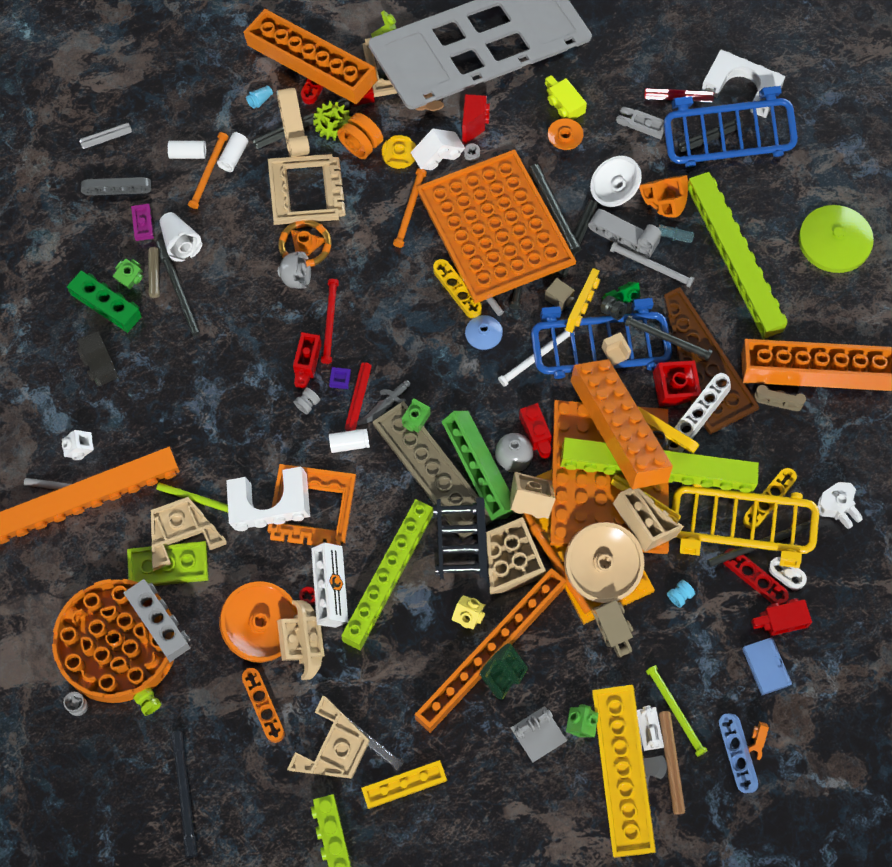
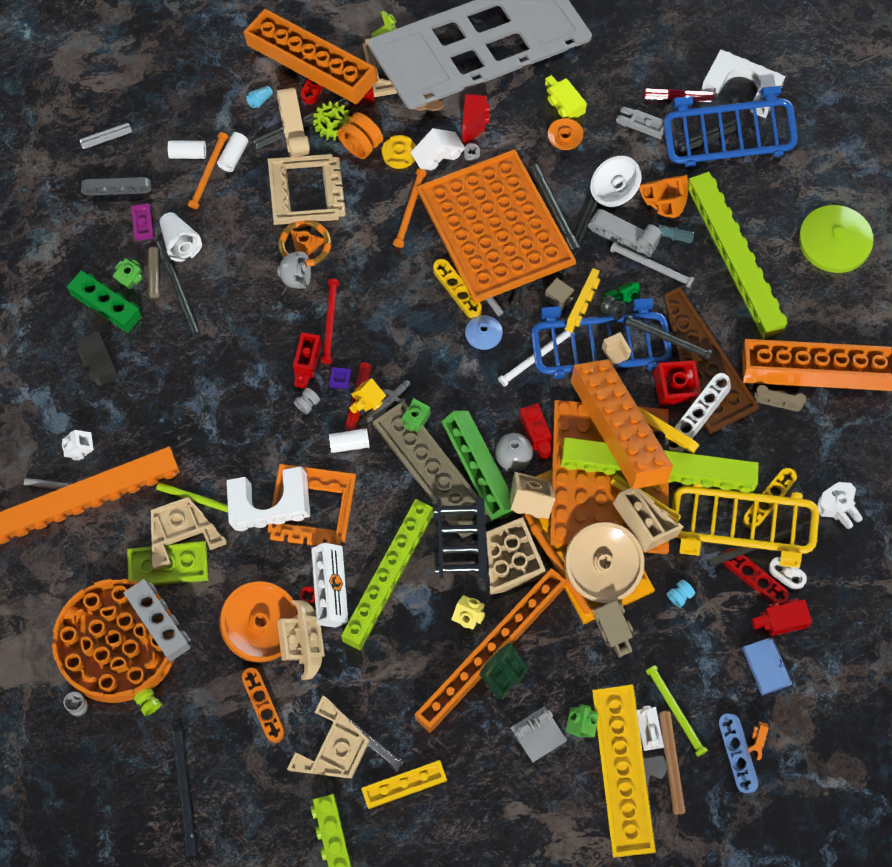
(367, 396): none -> yellow brick

